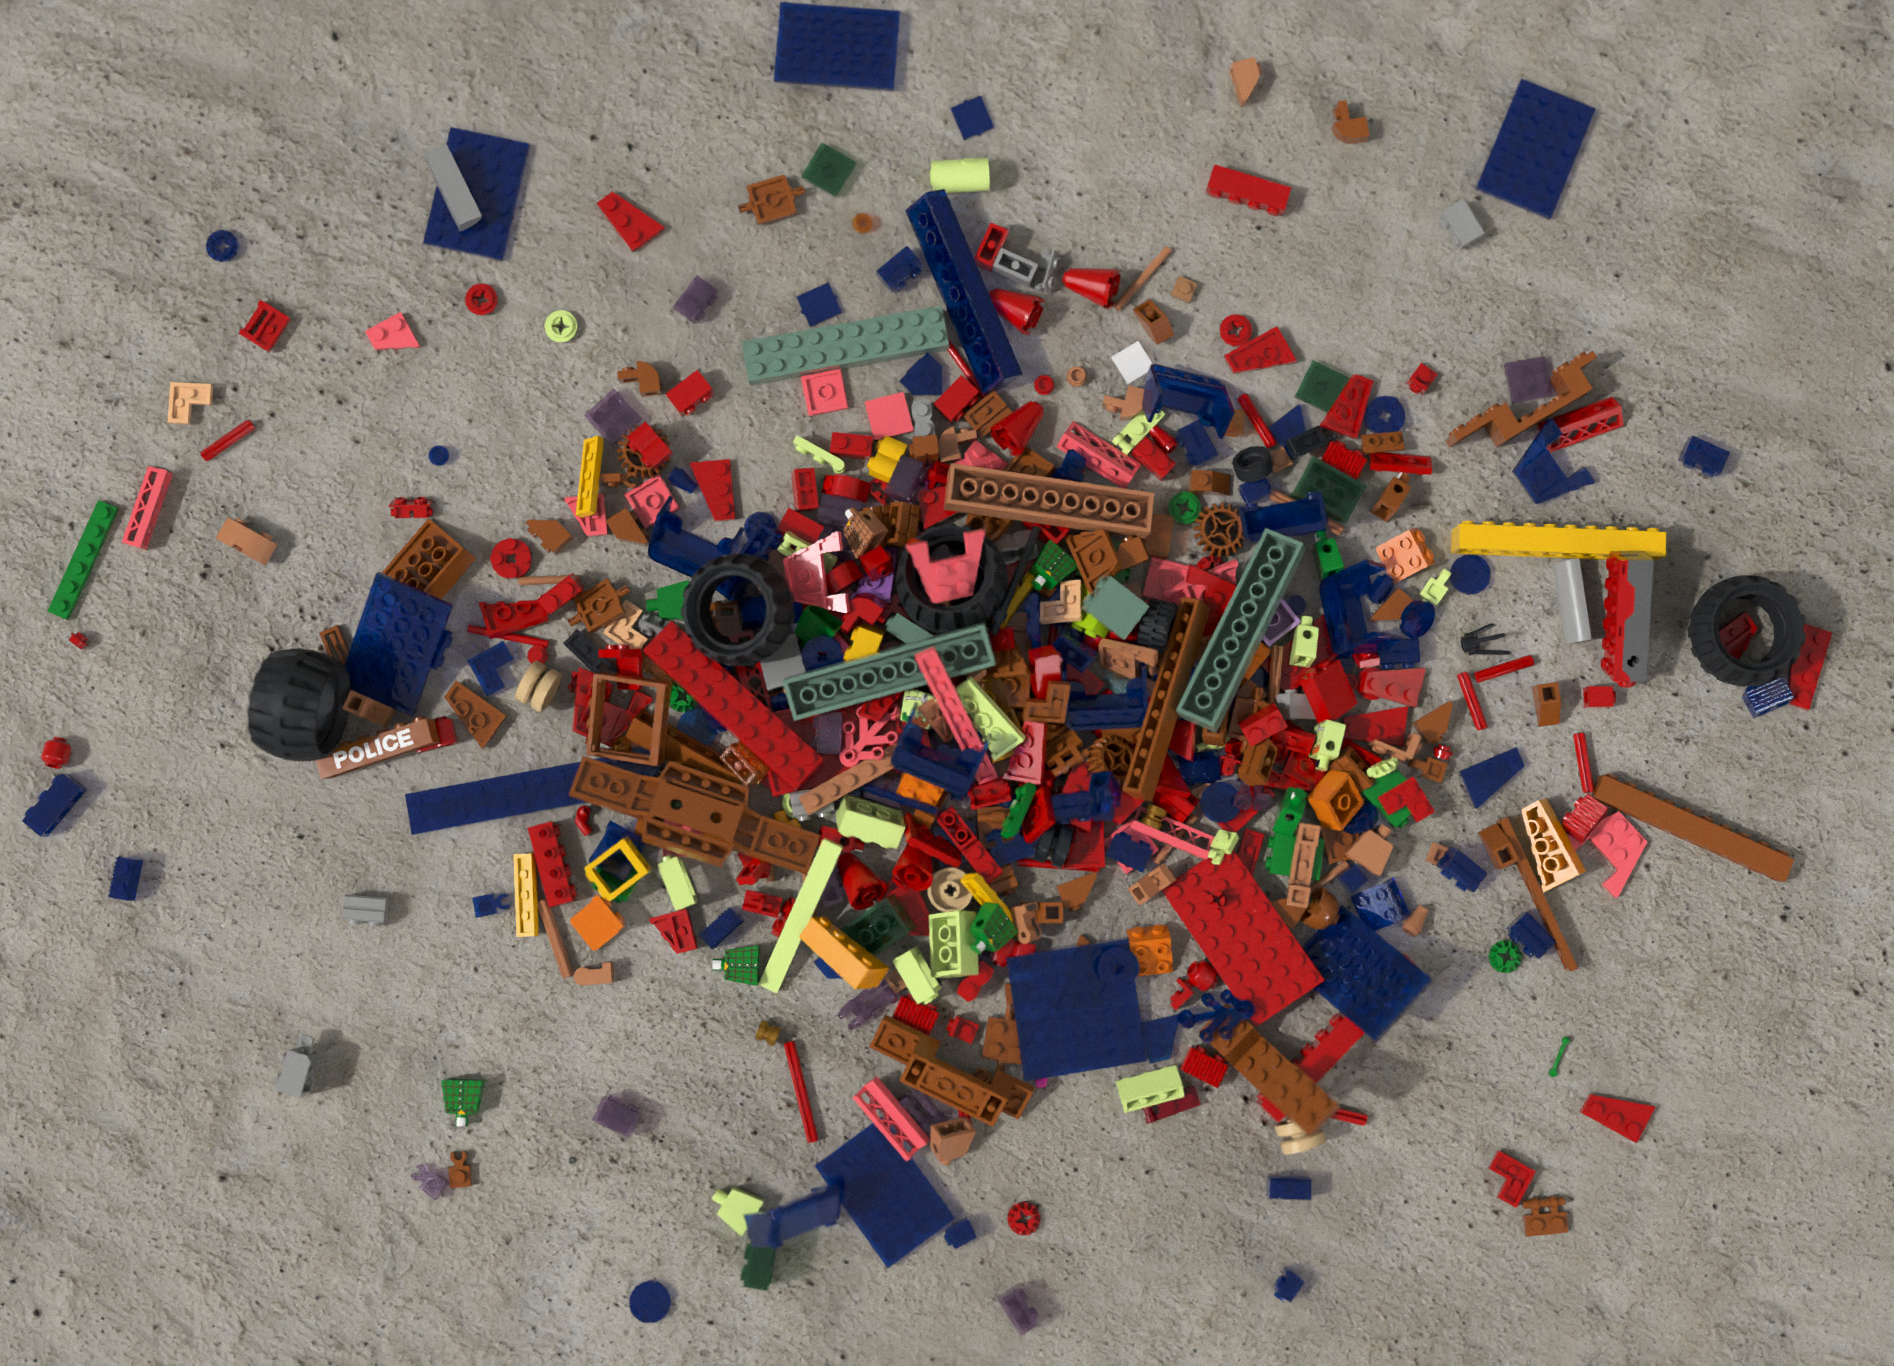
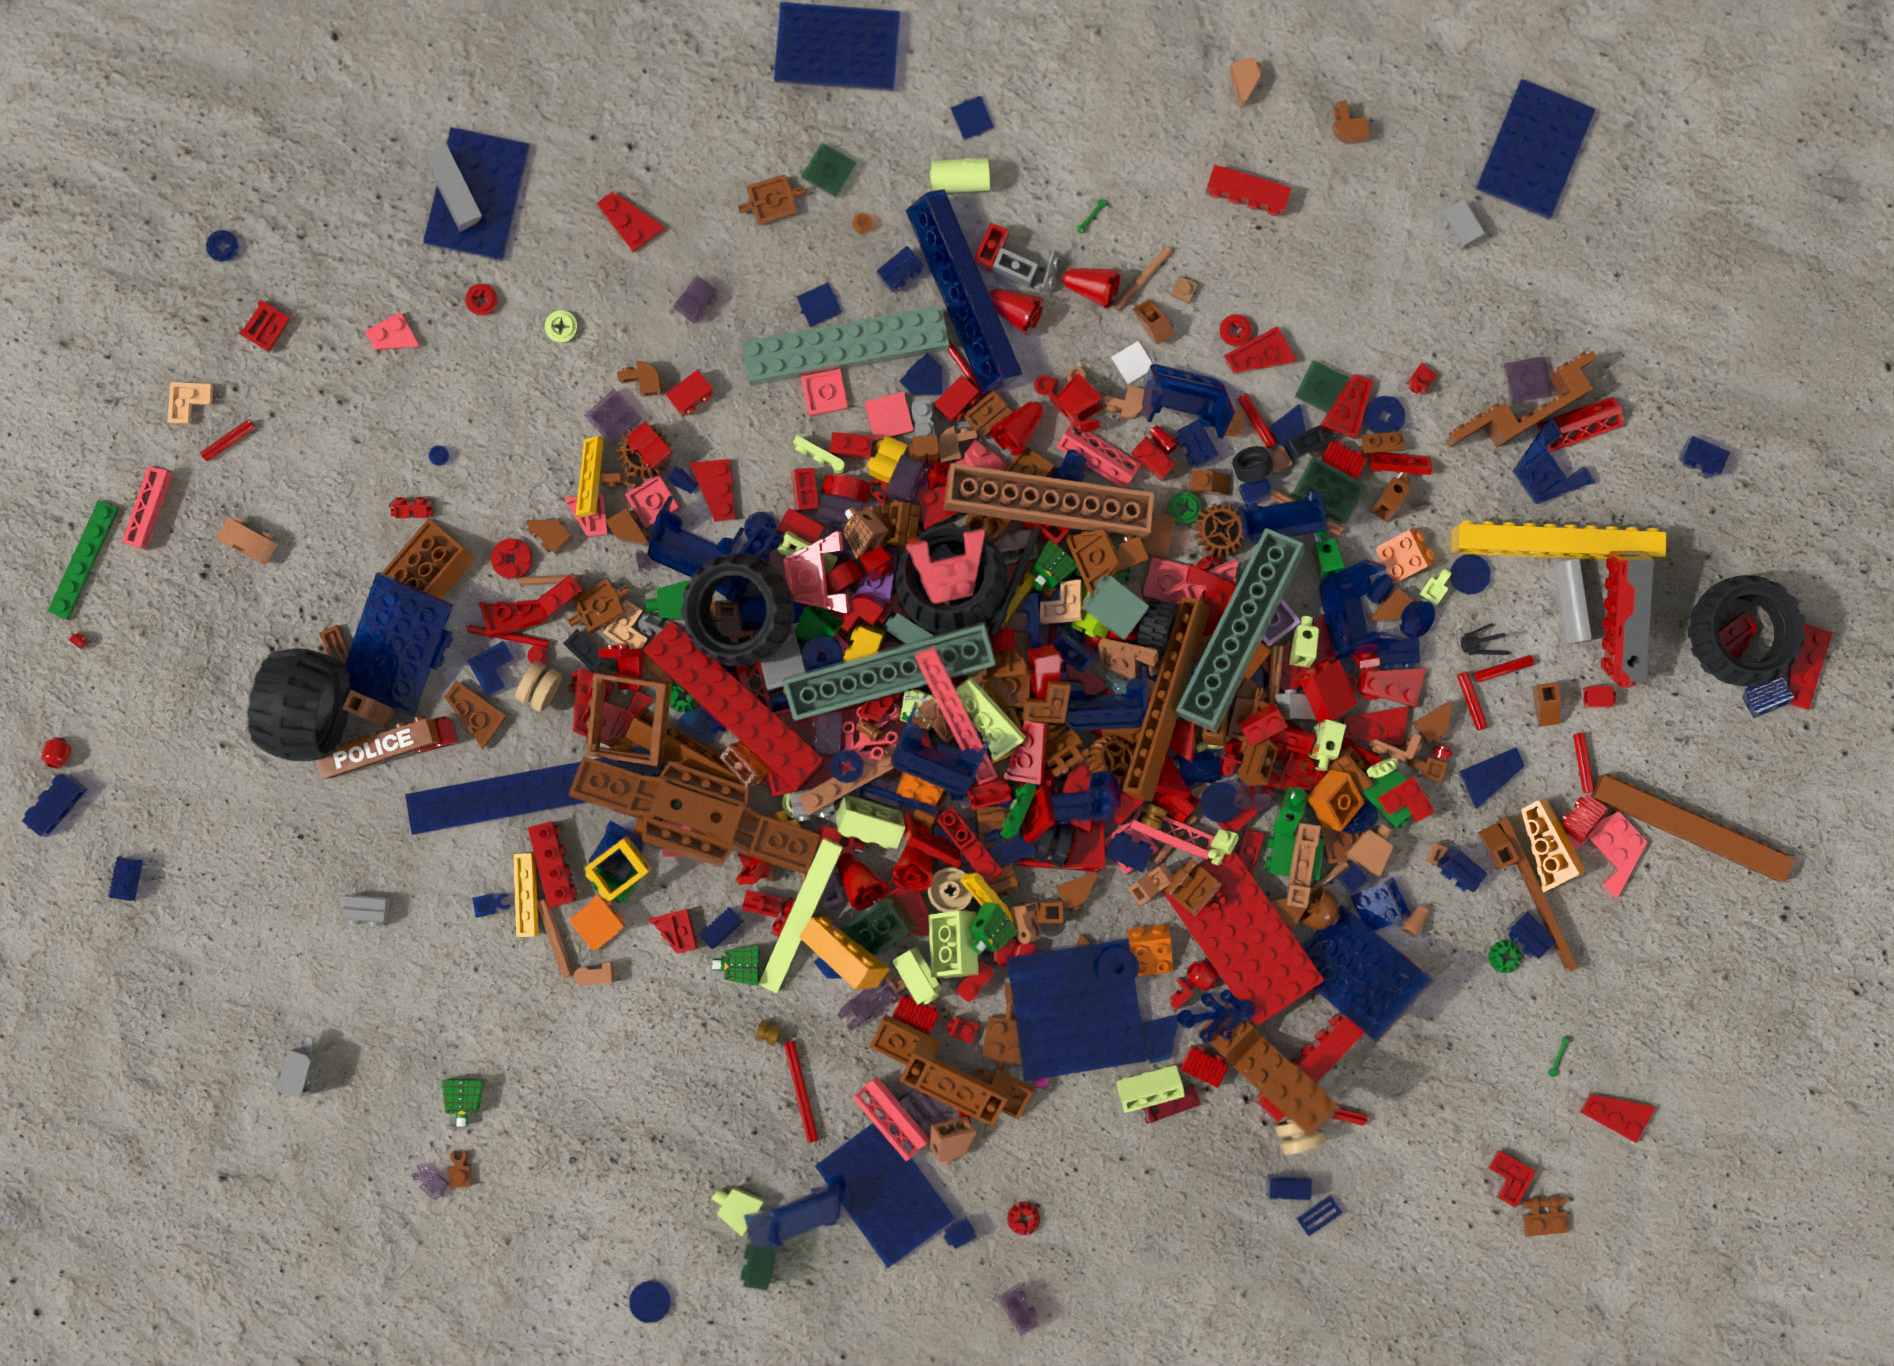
(581, 820): red arm -> none
(617, 1115): clear purple brick -> none
(642, 560): none -> clear purple plate
(677, 882): yellowish green window -> none
(850, 775): none -> clear blue gear
(874, 733): none -> dark orange pin
(1077, 399): none -> red piece
(1101, 203): none -> green hinge
(1136, 431): yellowish green plate -> none
(1193, 887): none -> dark orange plate
(1288, 1285): clear blue brick -> none
(1296, 604): clear blue plate -> none
(1322, 1223): none -> clear blue tile

